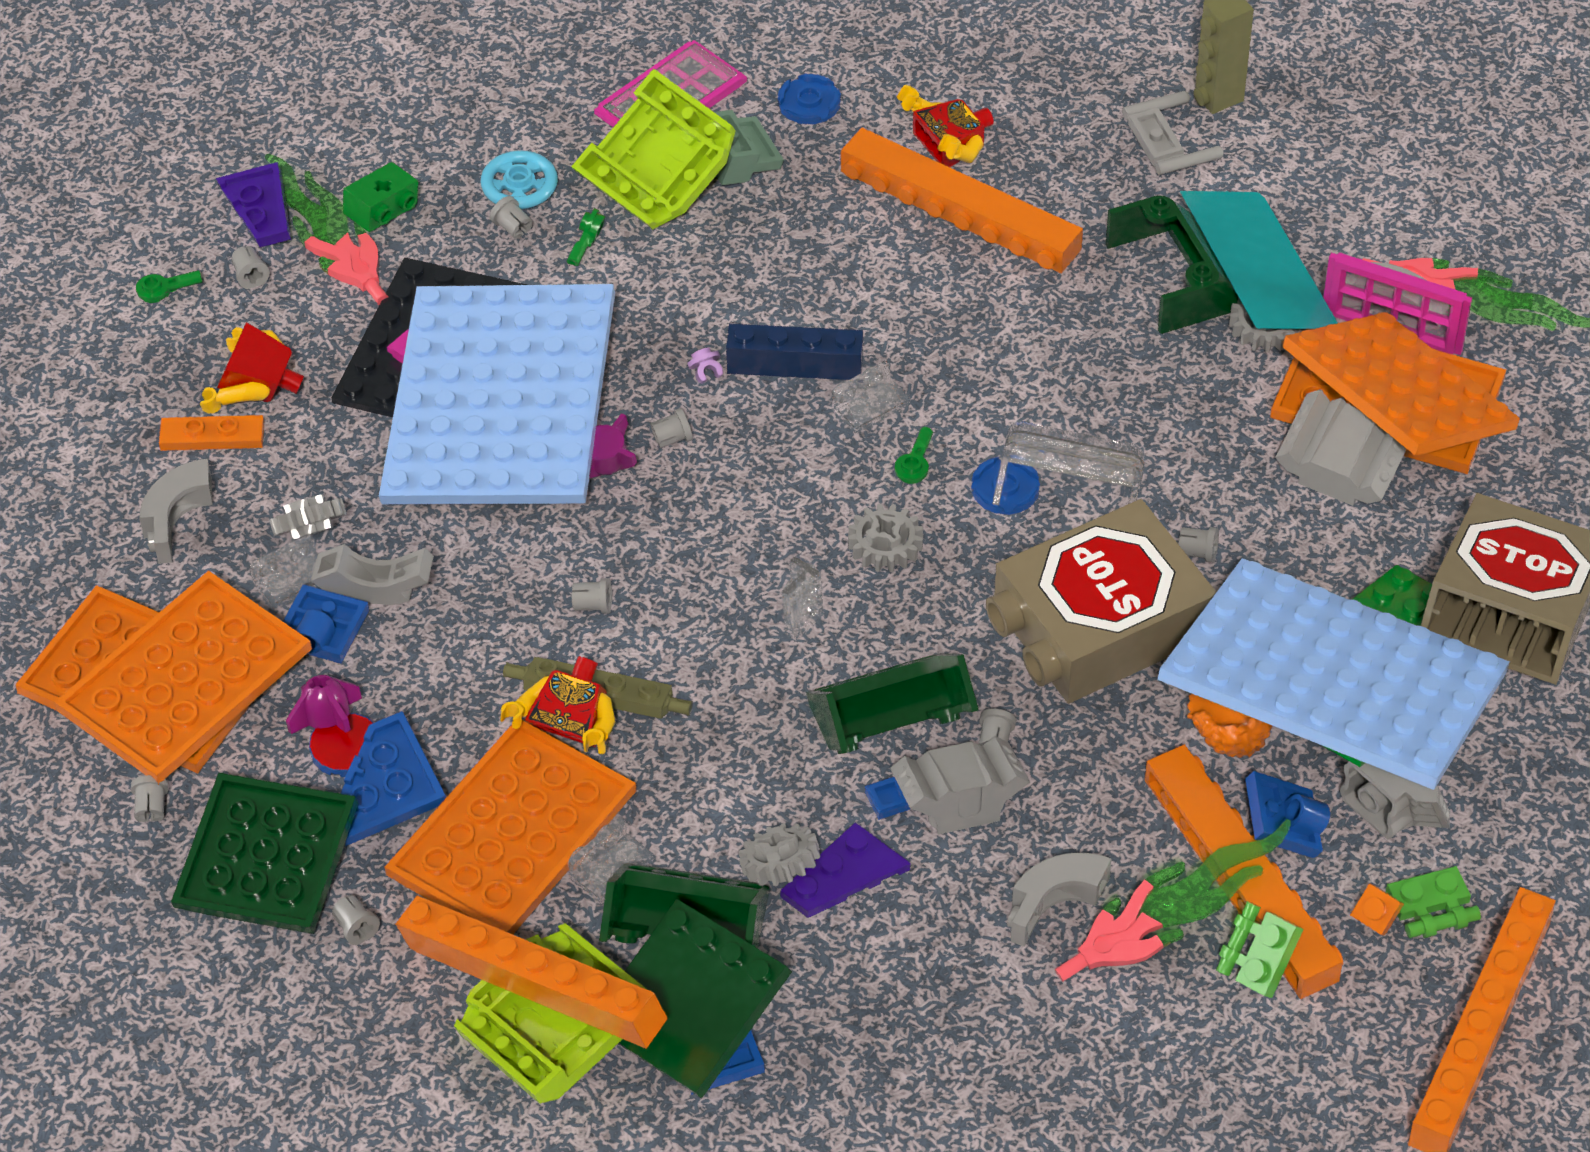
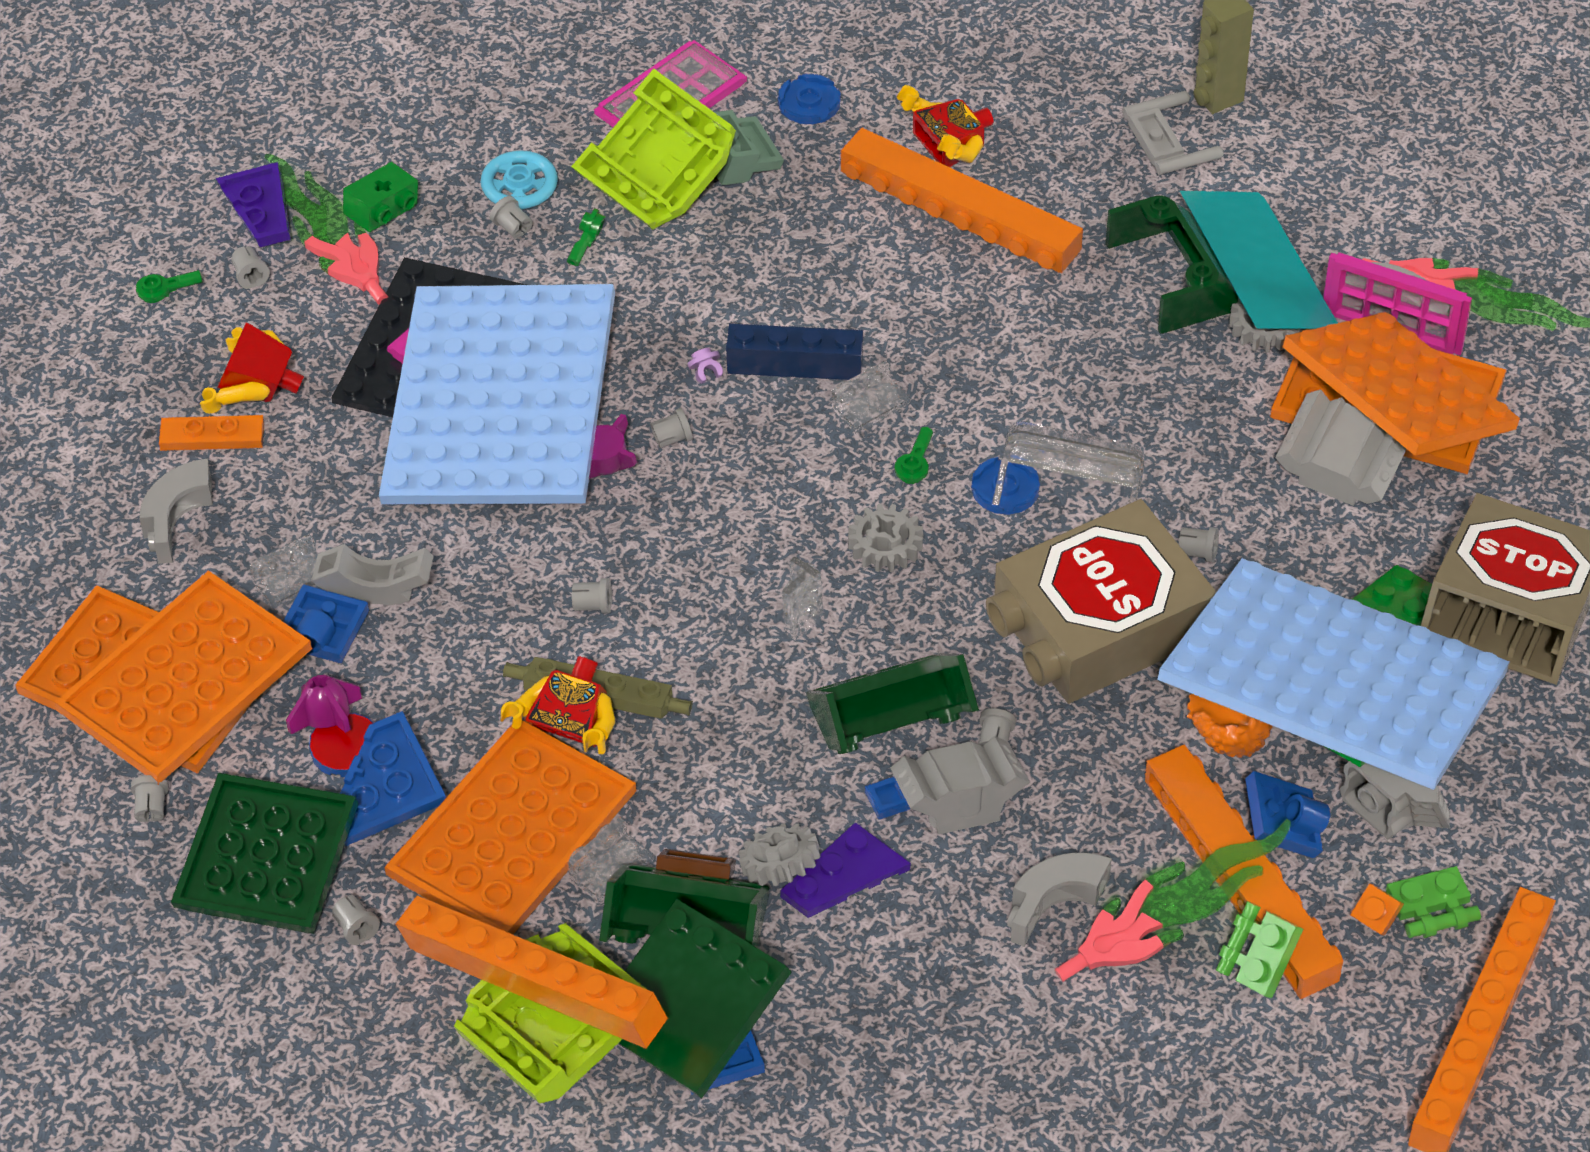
(307, 516): light grey gear -> none
(696, 863): none -> reddish brown tile

